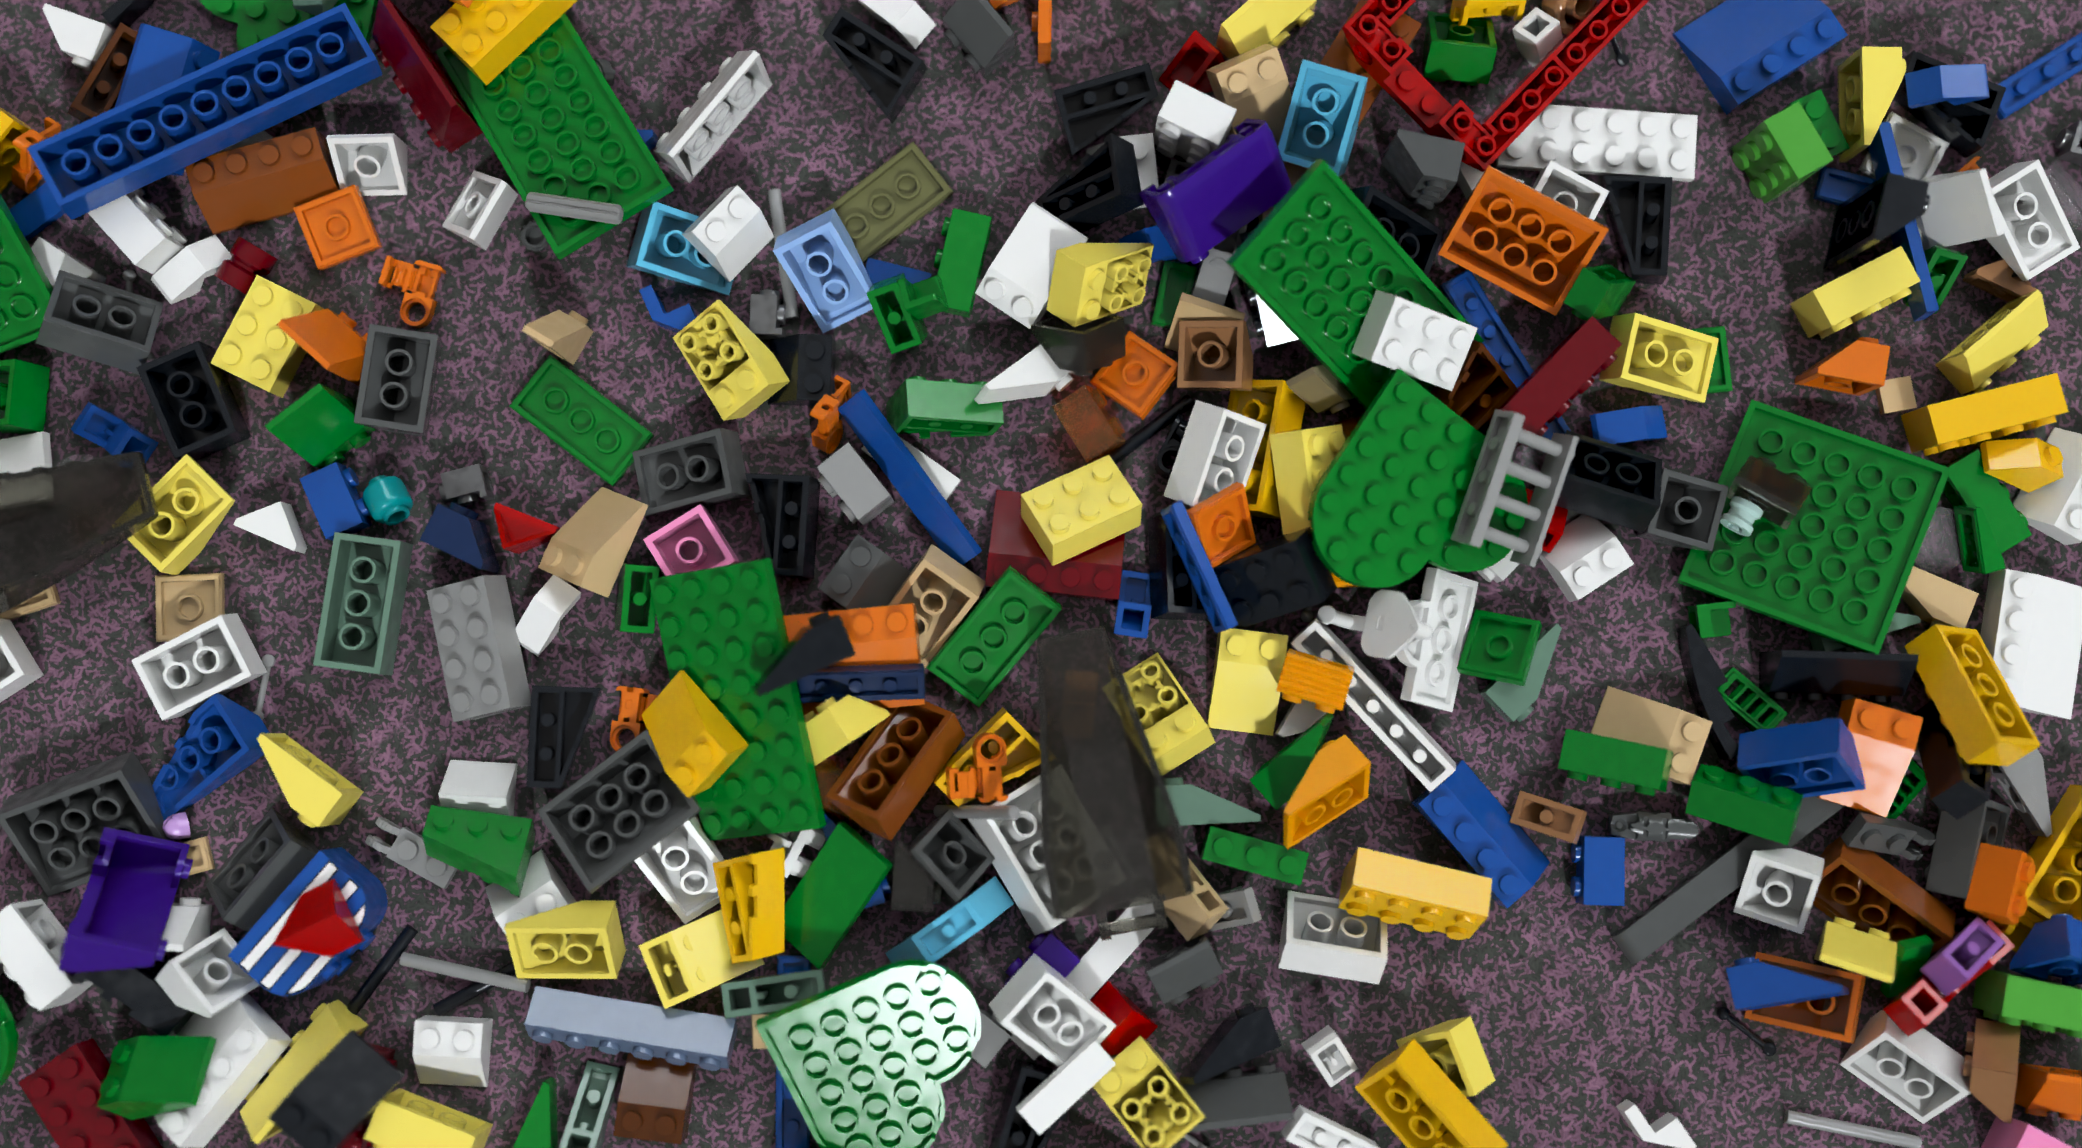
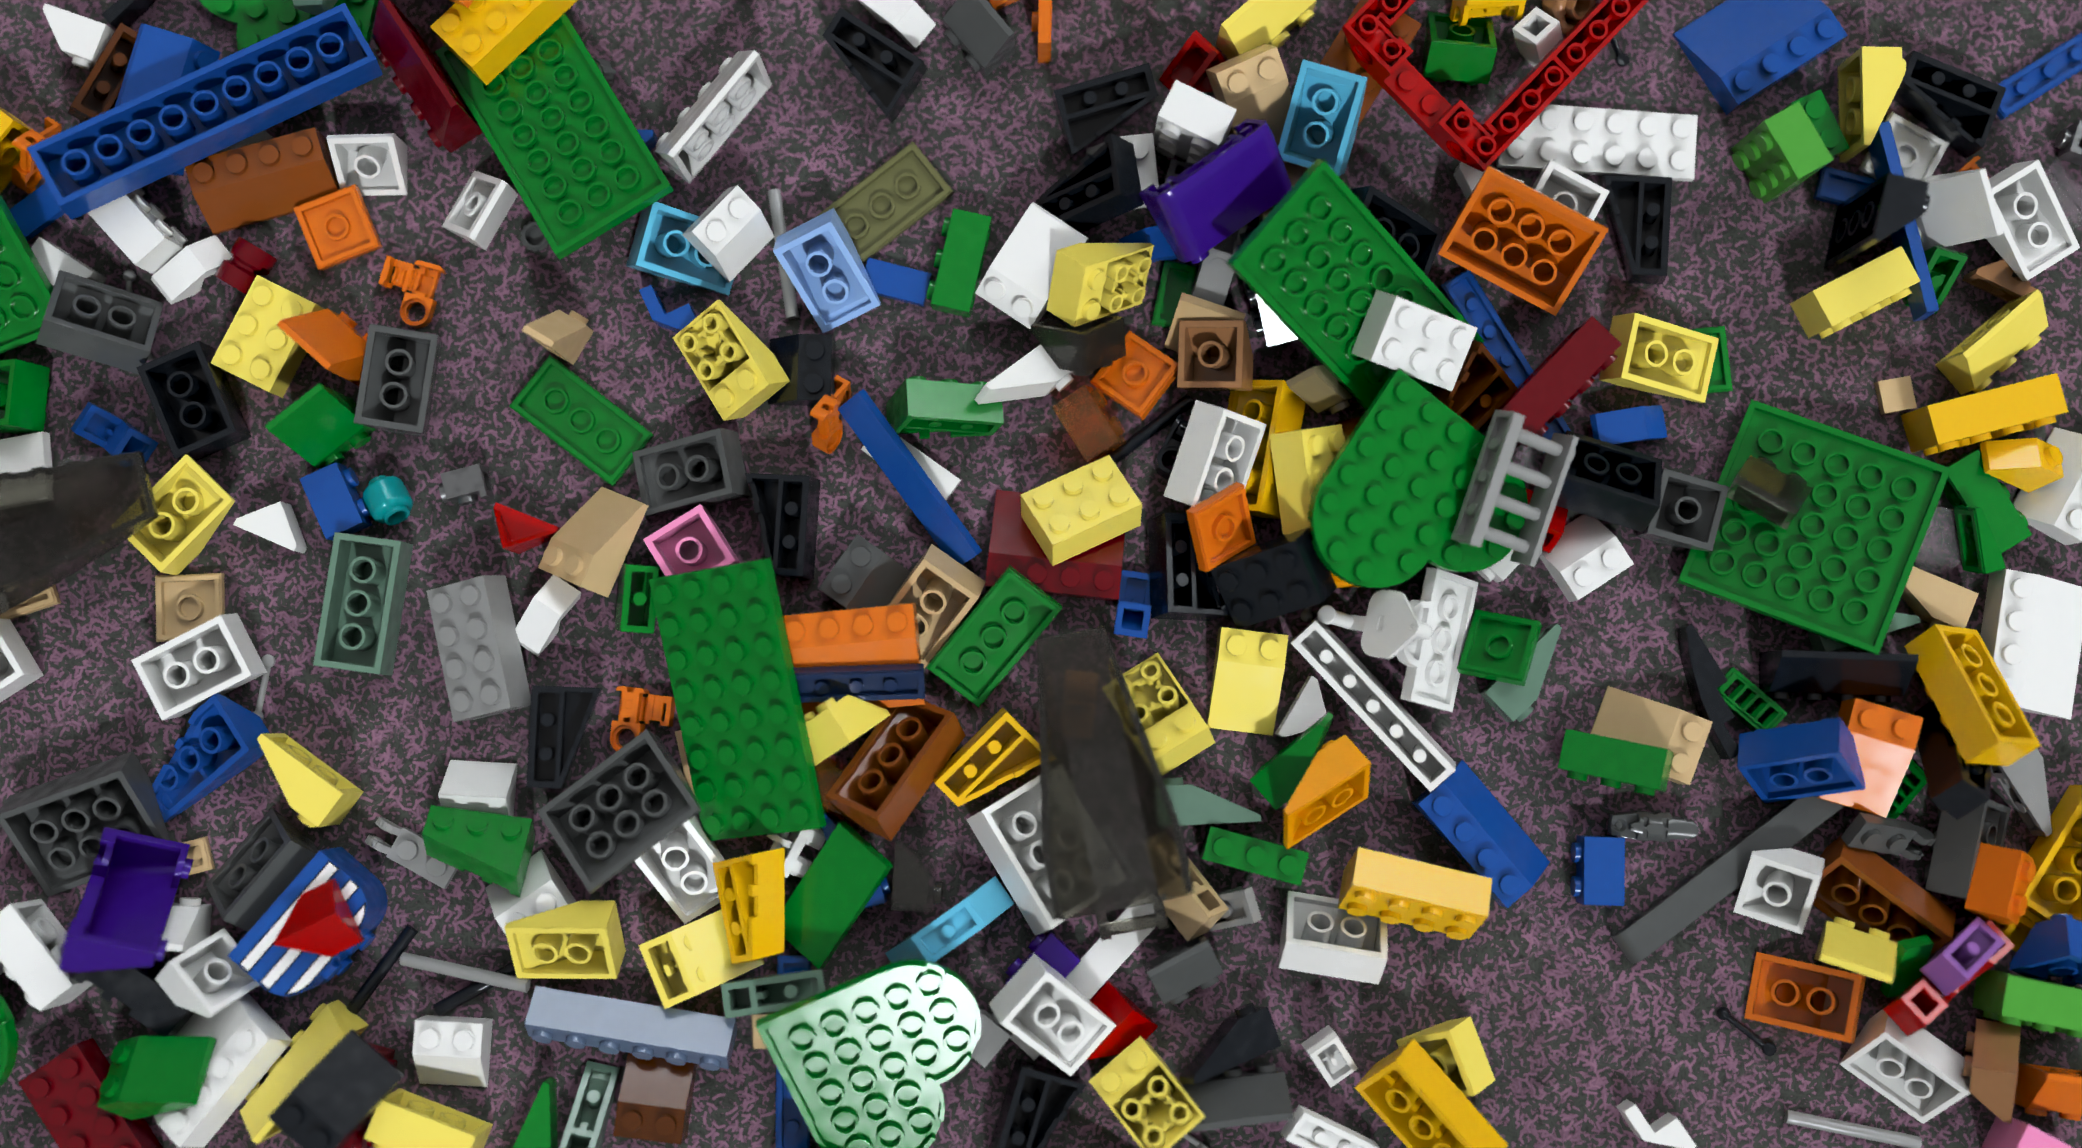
(177, 826): lavender hinge -> none
(462, 536): dark blue slope -> none
(574, 208): light grey axle -> none
(691, 735): yellow slope -> none
(767, 315): flat silver brick -> none
(811, 650): black slope -> none
(856, 485): light grey brick -> none
(897, 324): green brick -> none
(923, 297): green panel -> none
(951, 854): dark grey slope -> none
(980, 811): light grey bar -> none
(981, 779): orange piece -> none
(1065, 1086): white tile -> none
(1198, 567): blue tile -> none
(1315, 681): light orange brick -> none
(1423, 166): dark grey slope -> none
(1548, 817): medium nougat slope -> none
(1599, 292): green brick -> none
(1711, 618): green panel -> none
(1741, 516): light aqua wheel -> none
(1744, 803): green brick -> none
(1764, 986): blue slope -> none
(1850, 369): orange slope -> none
(1947, 83): blue slope -> none

